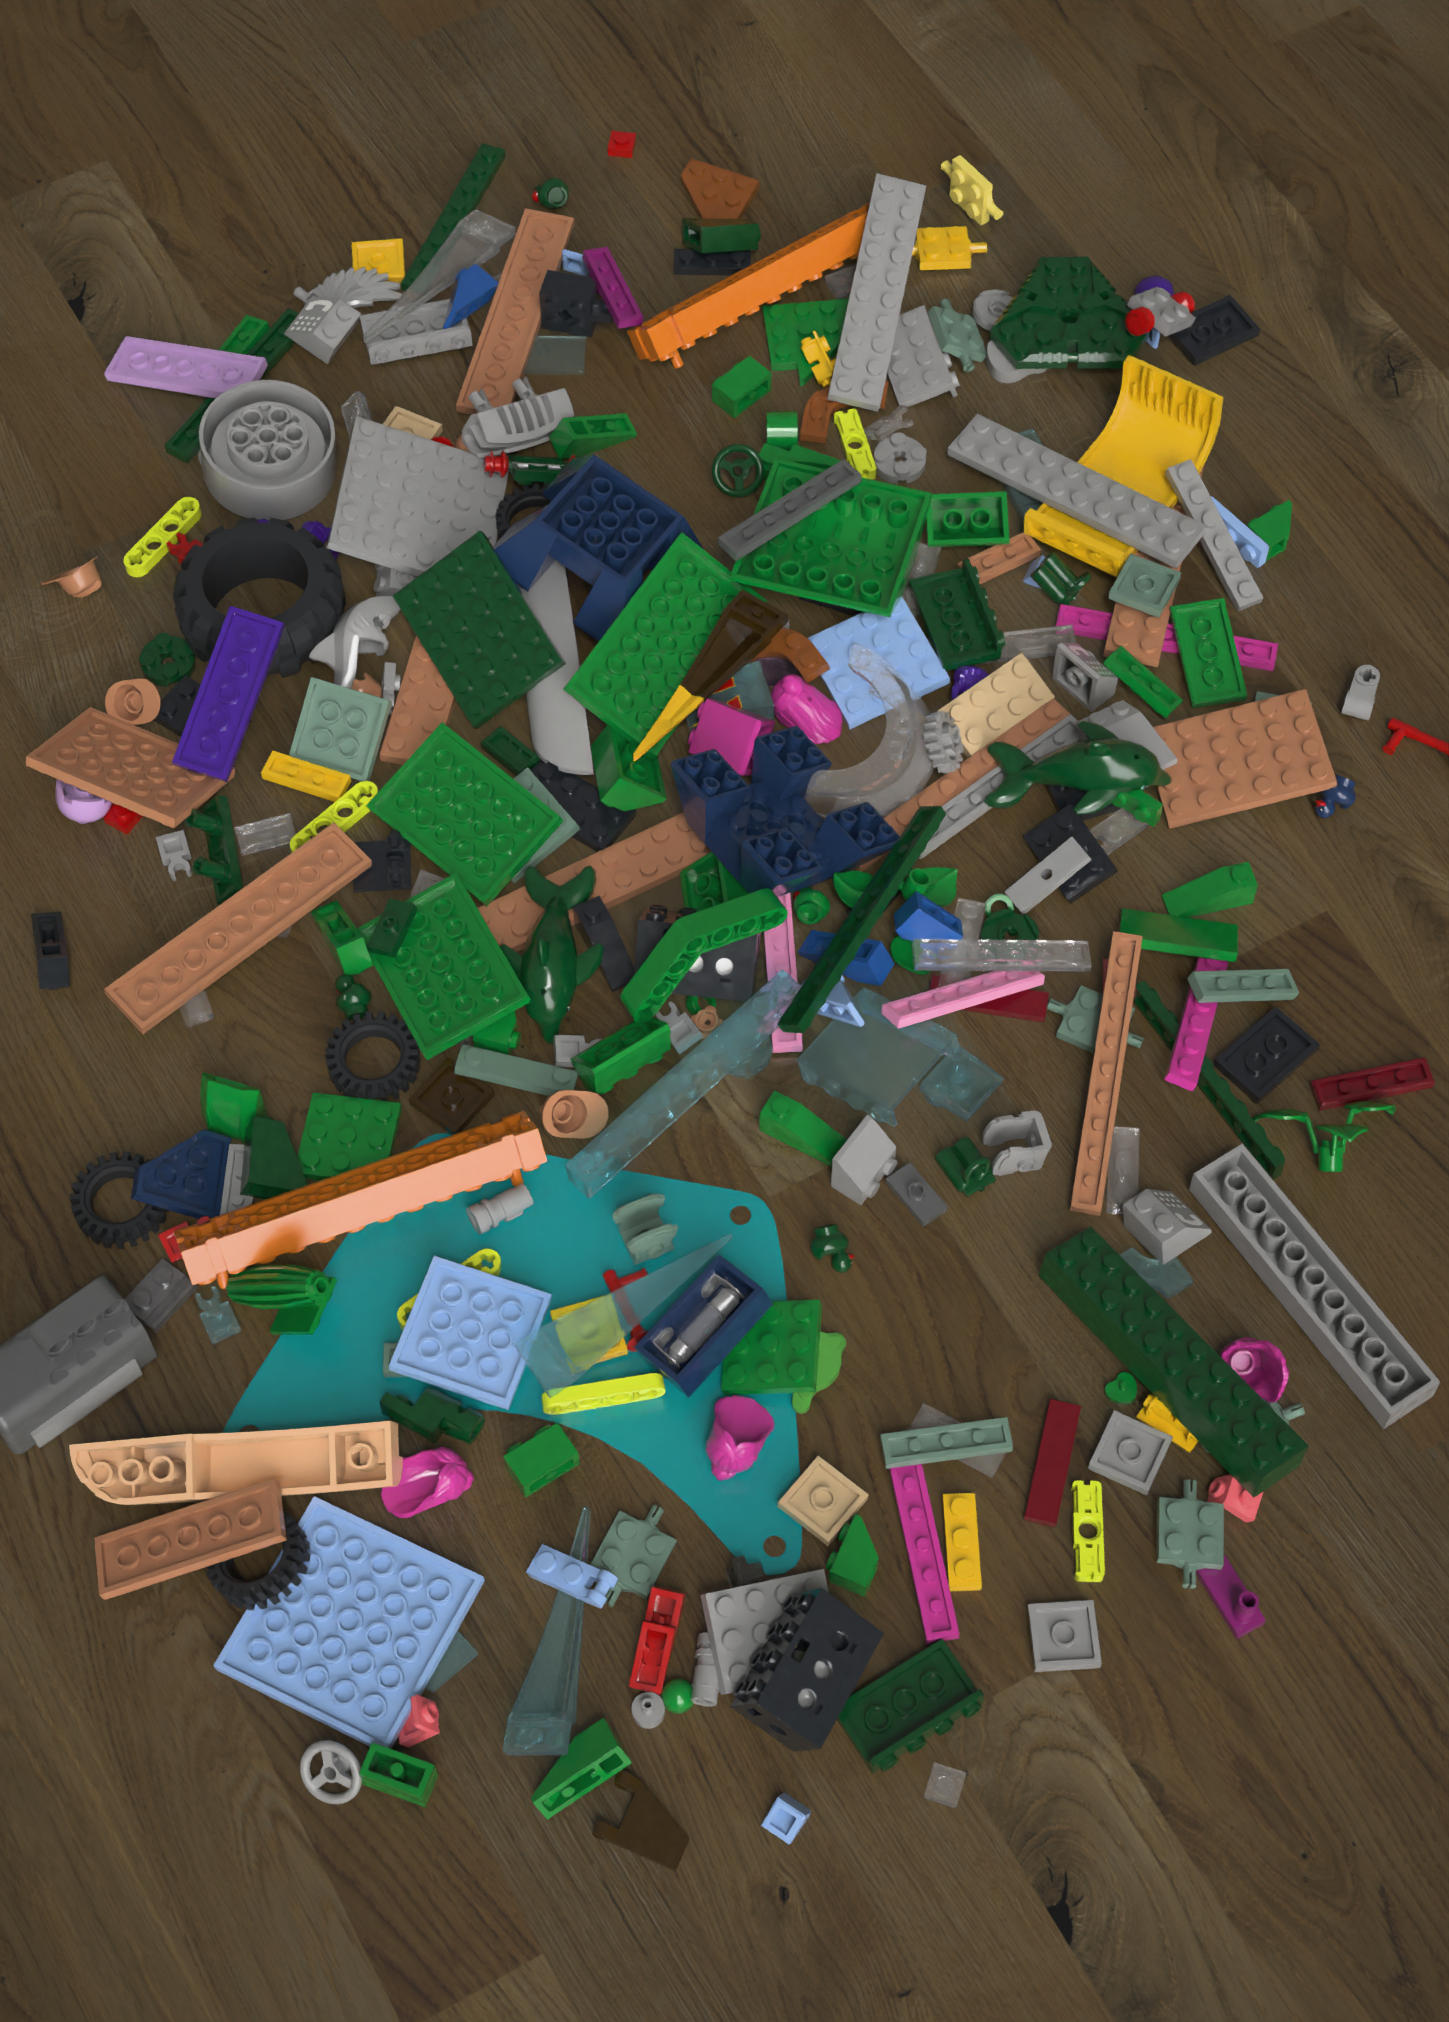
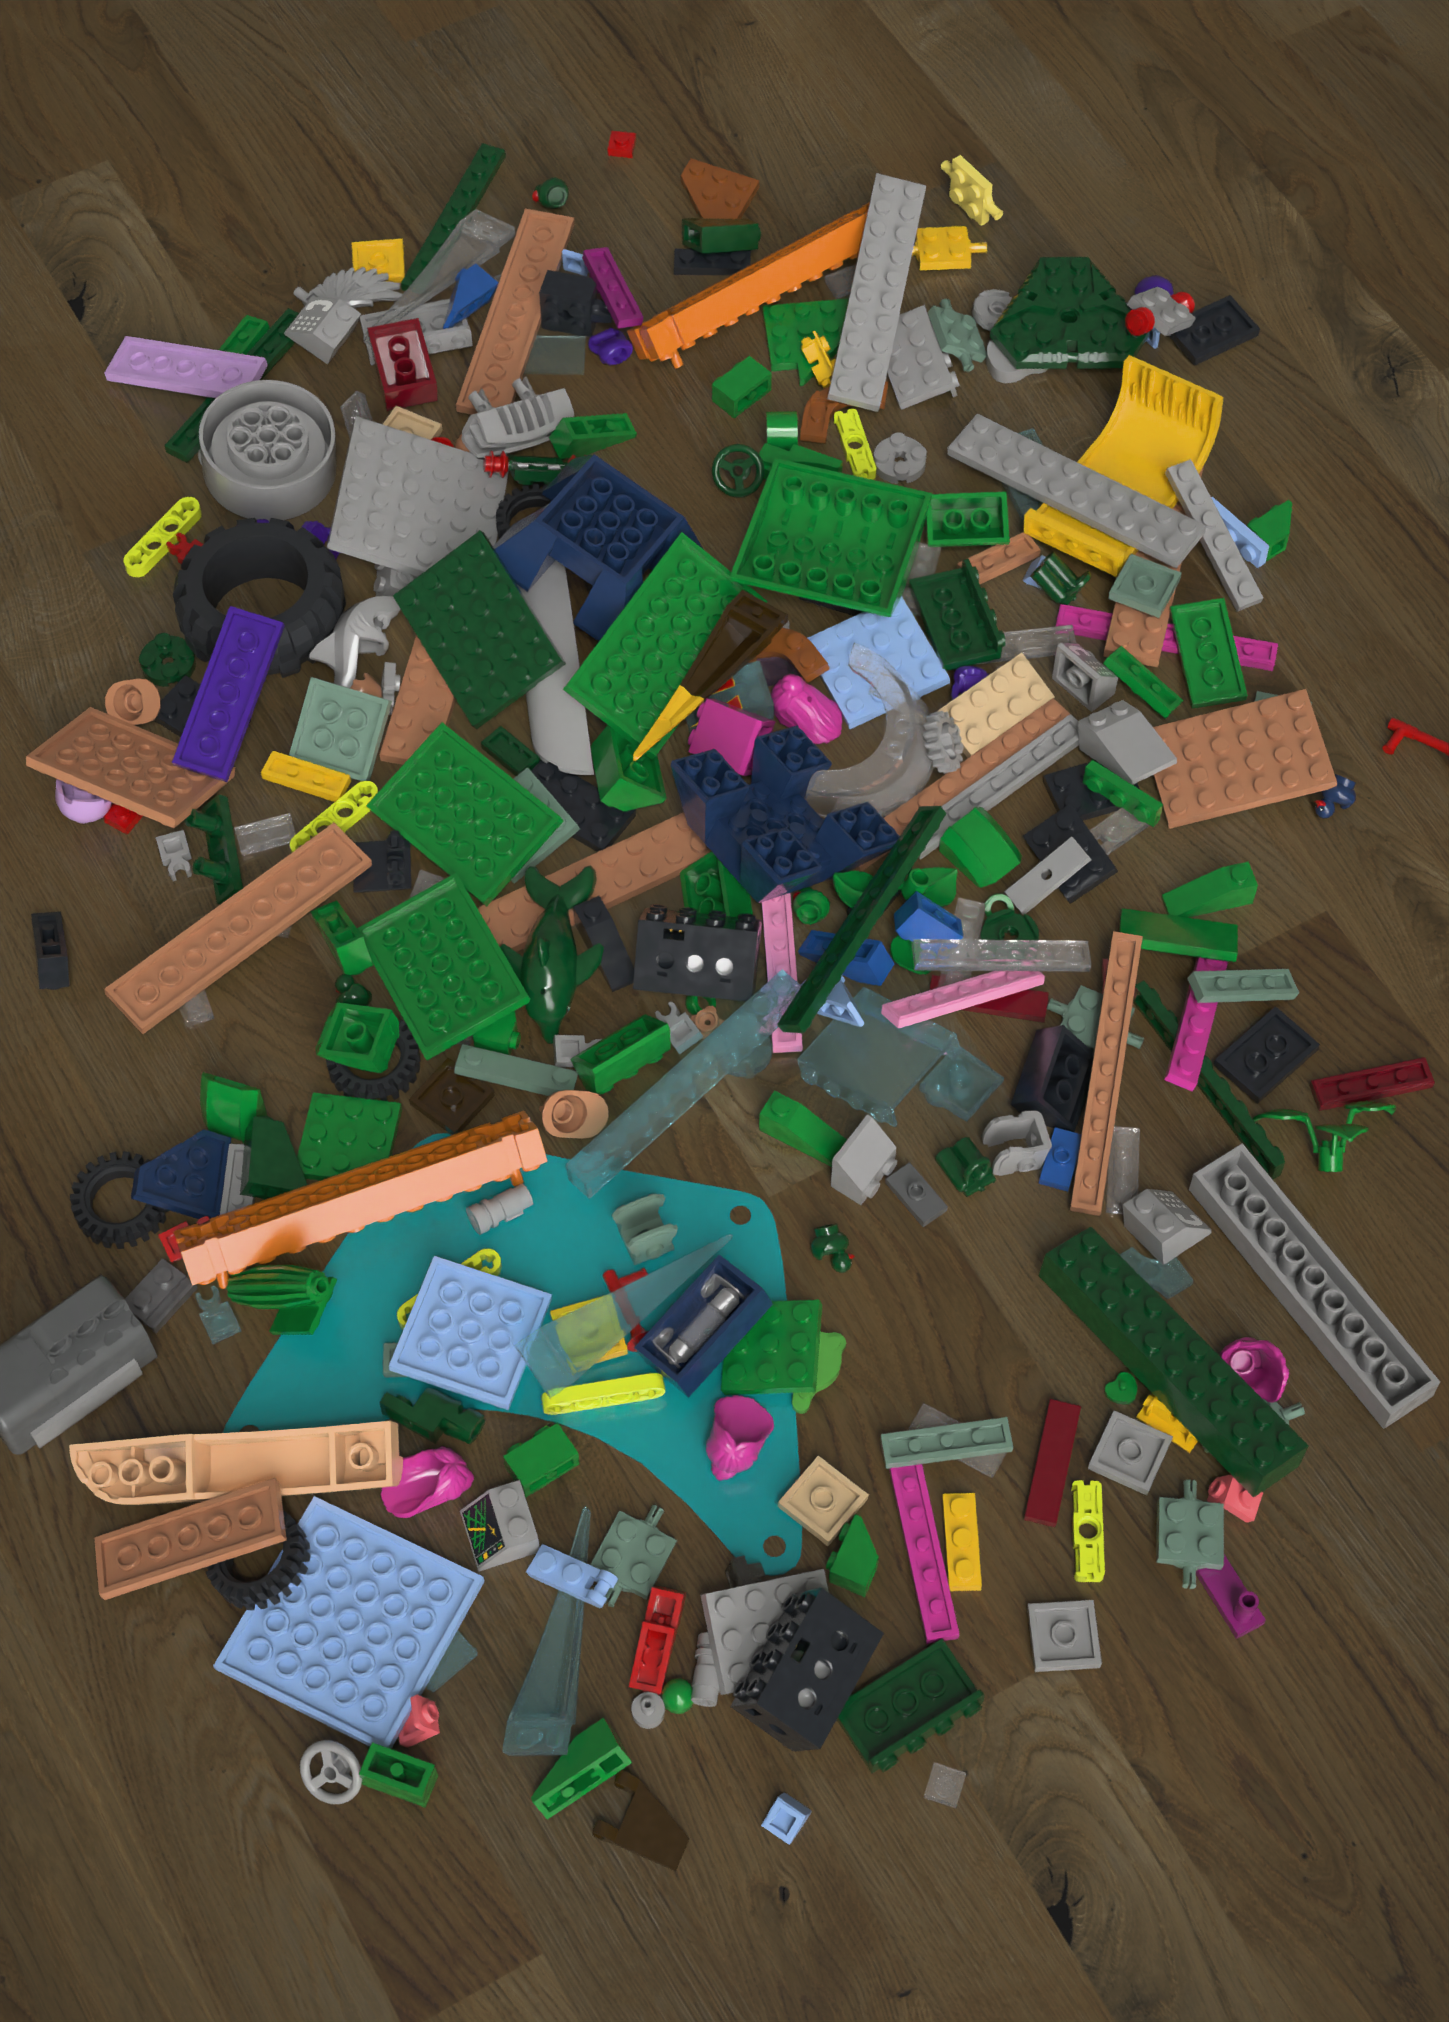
(78, 580): nougat piece -> none
(359, 1037): none -> green slope
(392, 928): dark green plate -> none
(402, 364): none -> dark red slope
(500, 1526): none -> light grey slope
(613, 346): none -> dark purple piece
(692, 937): green beam -> none
(789, 510): dark grey plate -> none
(885, 426): clear plate -> none
(979, 848): none -> green slope
(1055, 1078): none -> black slope
(1061, 1160): none -> blue plate
(1097, 765): dark green animal -> none
(1362, 692): light grey piece -> none

